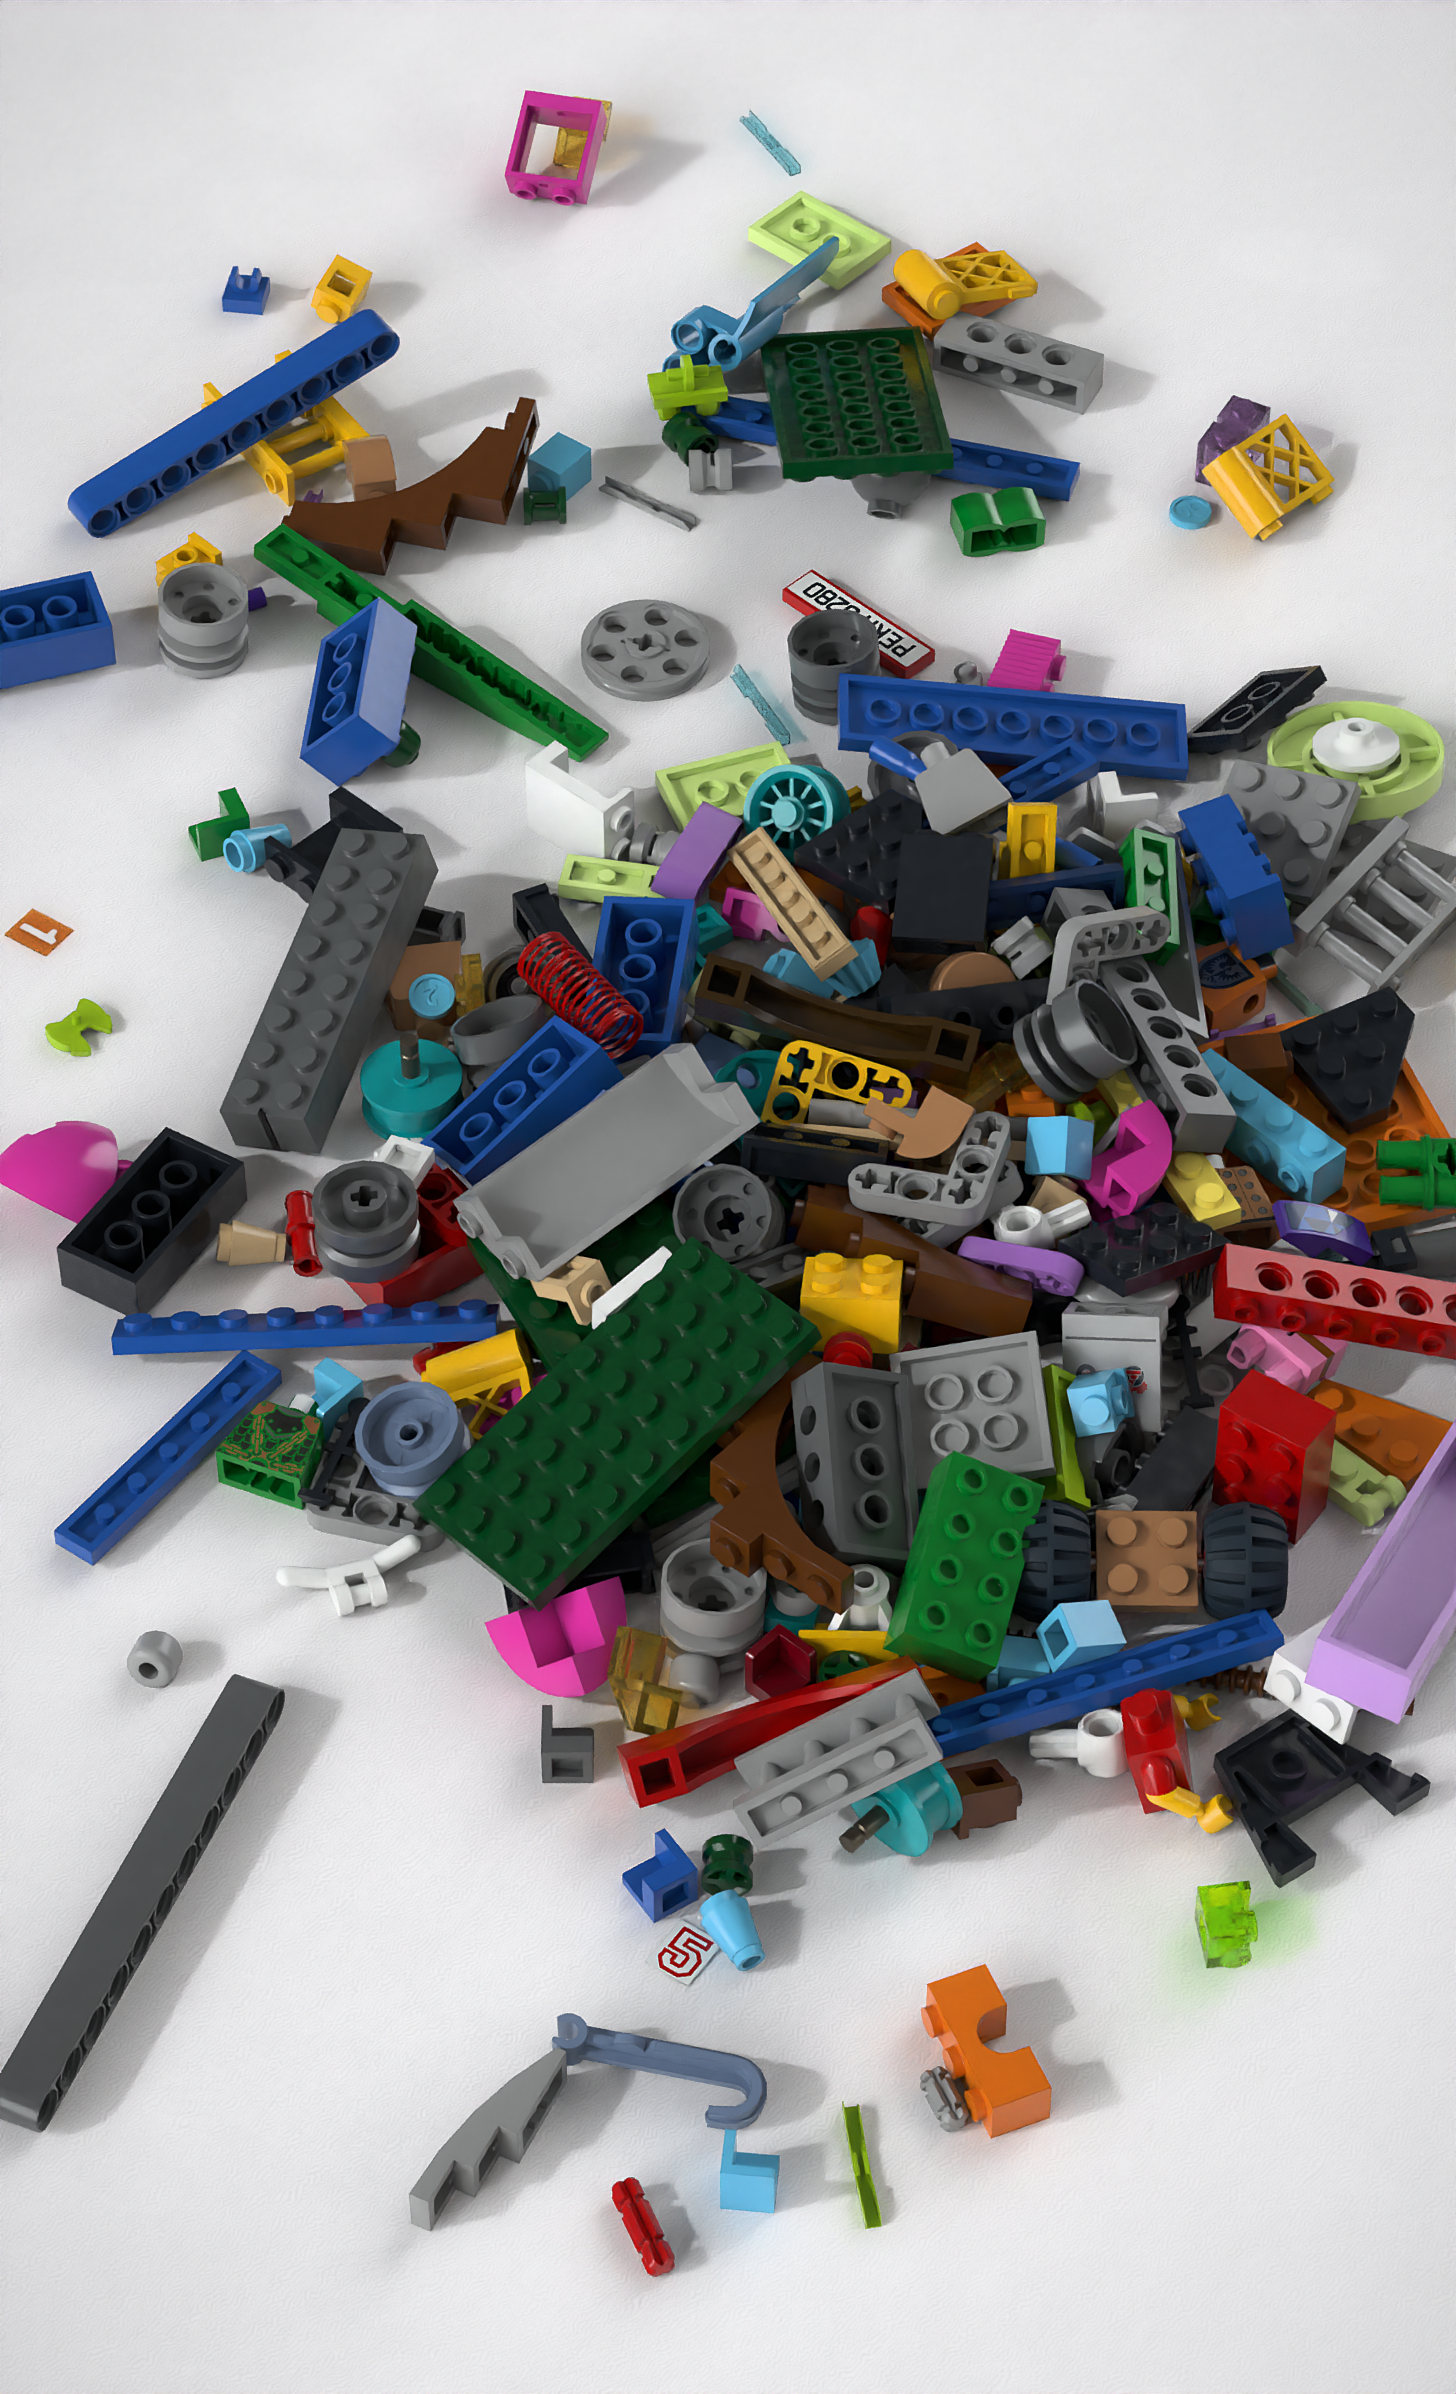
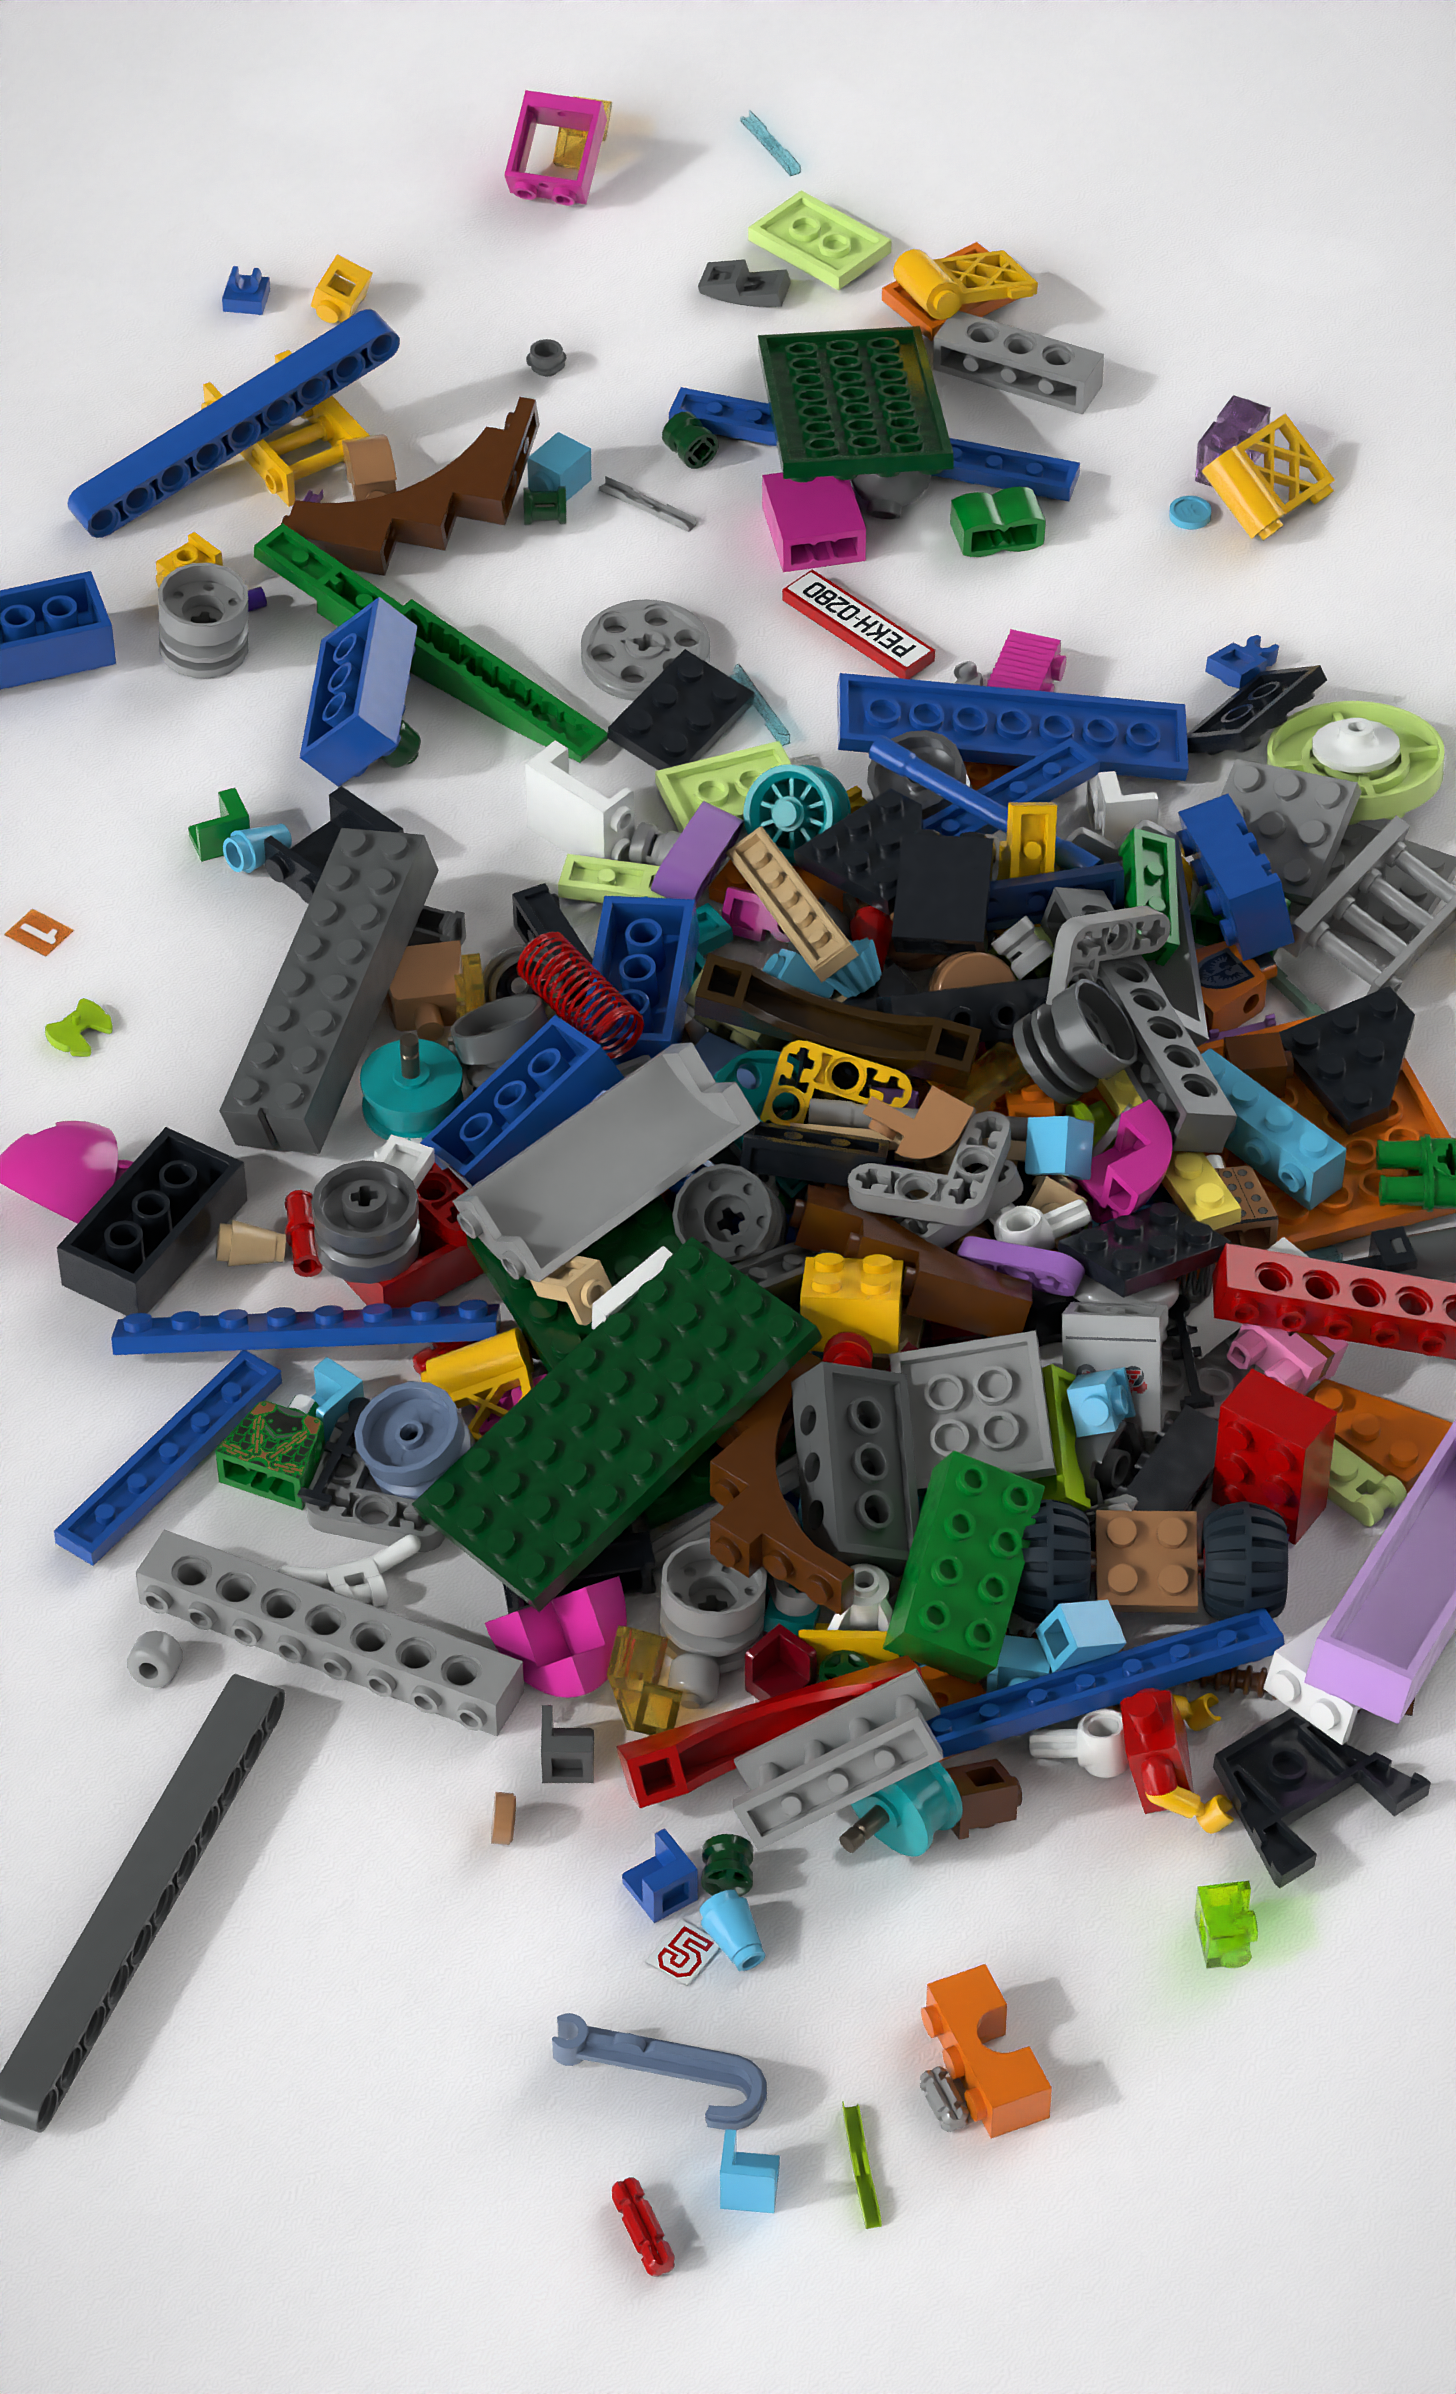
(330, 1633): none -> light grey brick
(431, 996): medium azure piece -> none
(497, 2128): light grey slope -> none
(503, 1818): none -> medium nougat tile
(546, 357): none -> dark grey plate
(680, 713): none -> black plate
(687, 386): lime hips -> none
(710, 469): light grey wheel -> none
(731, 340): dark azure panel -> none
(734, 284): none -> dark grey slope
(813, 522): none -> dark pink brick
(821, 650): dark grey wheel -> none
(960, 792): light grey torso -> none
(1240, 664): none -> blue plate
(1316, 1227): dark purple slope -> none

